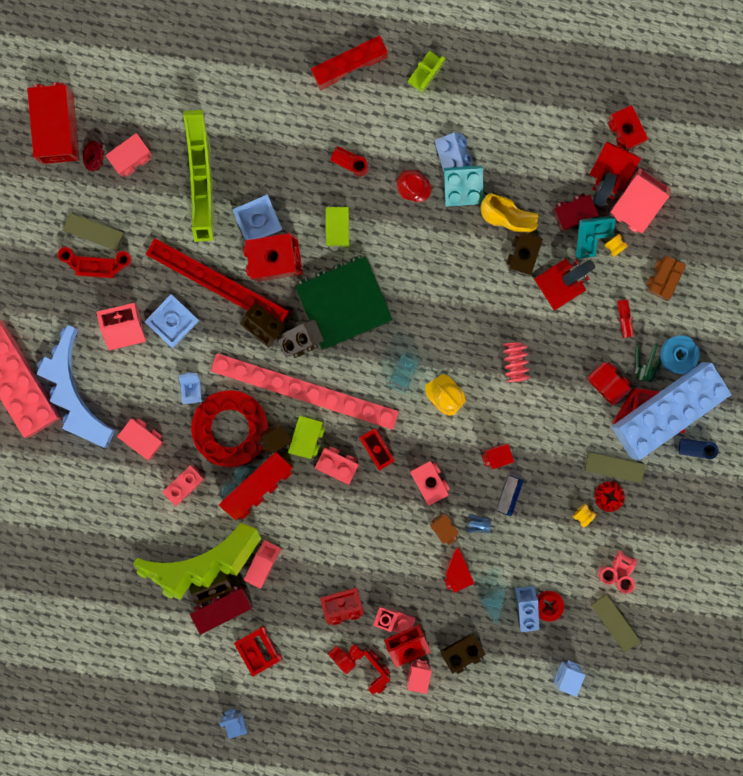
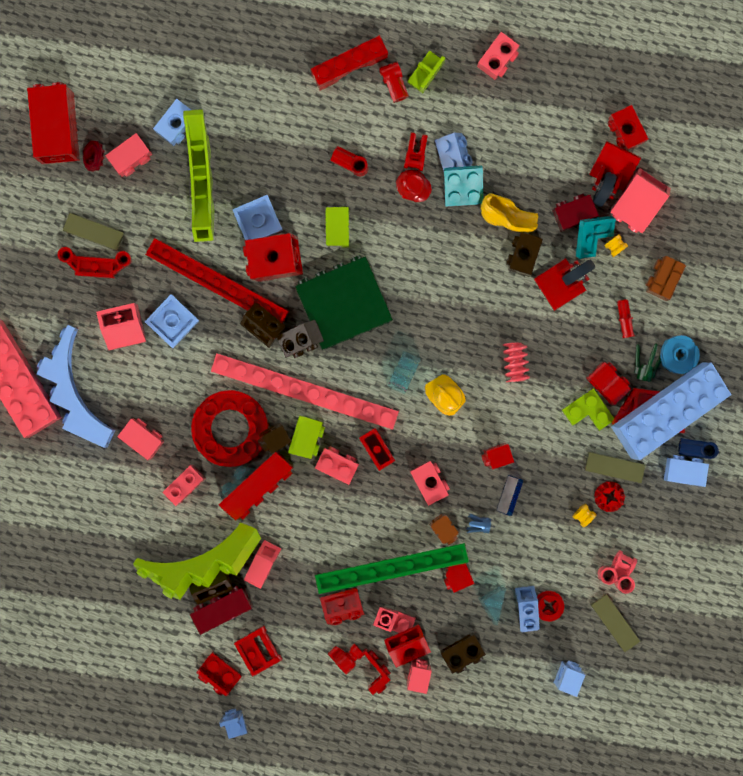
(164, 126): none -> light blue brick
(190, 388): light blue bracket -> none
(218, 674): none -> red bracket
(392, 568): none -> green plate
(393, 79): none -> red piece
(414, 159): none -> red piece
(495, 54): none -> coral brick
(588, 405): none -> lime plate
(686, 472): none -> light blue brick

